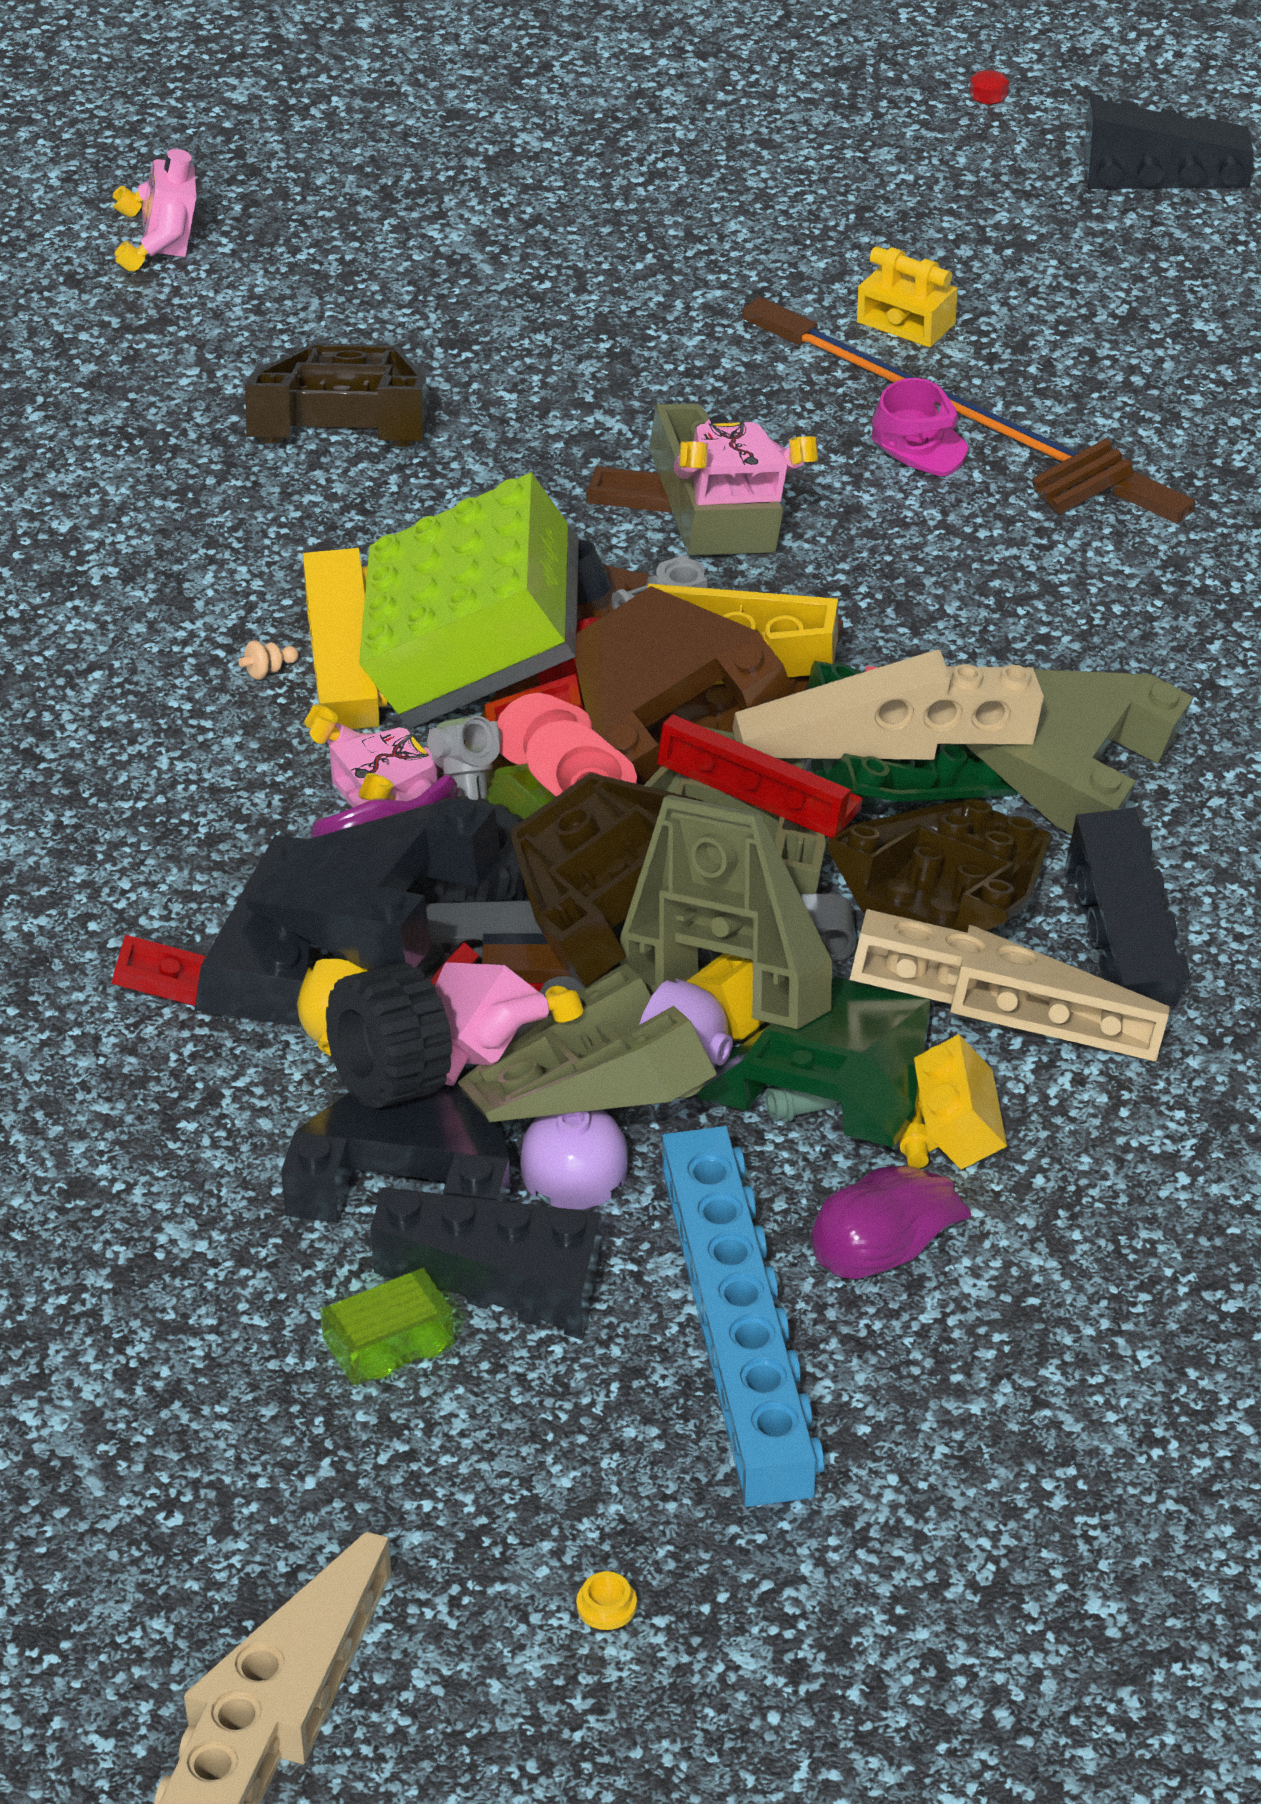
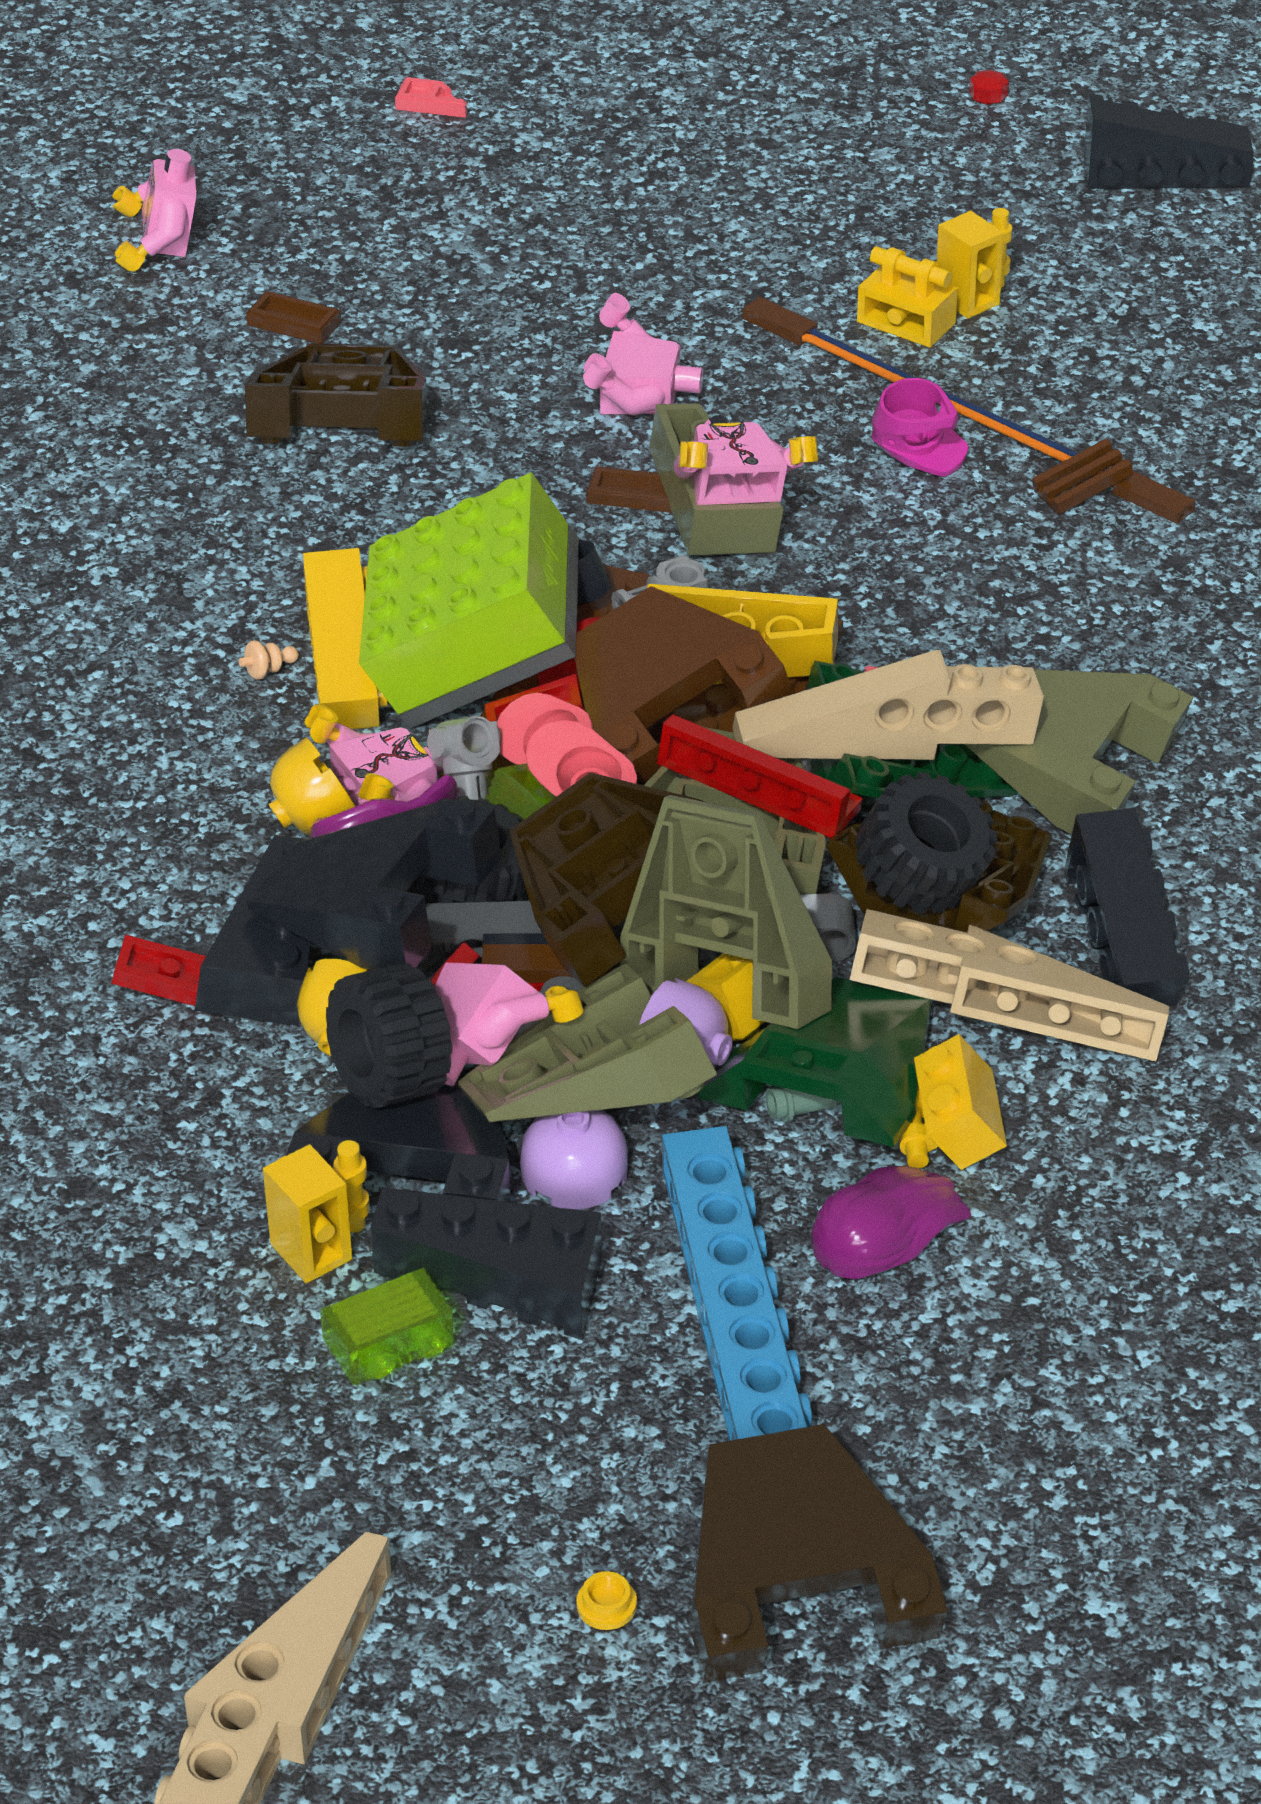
(294, 317): none -> reddish brown tile
(305, 788): none -> yellow cylinder
(316, 1207): none -> yellow brick
(429, 97): none -> coral tile
(637, 366): none -> bright pink torso
(797, 1521): none -> dark brown wedge
(943, 818): none -> black tyre
(976, 257): none -> yellow brick

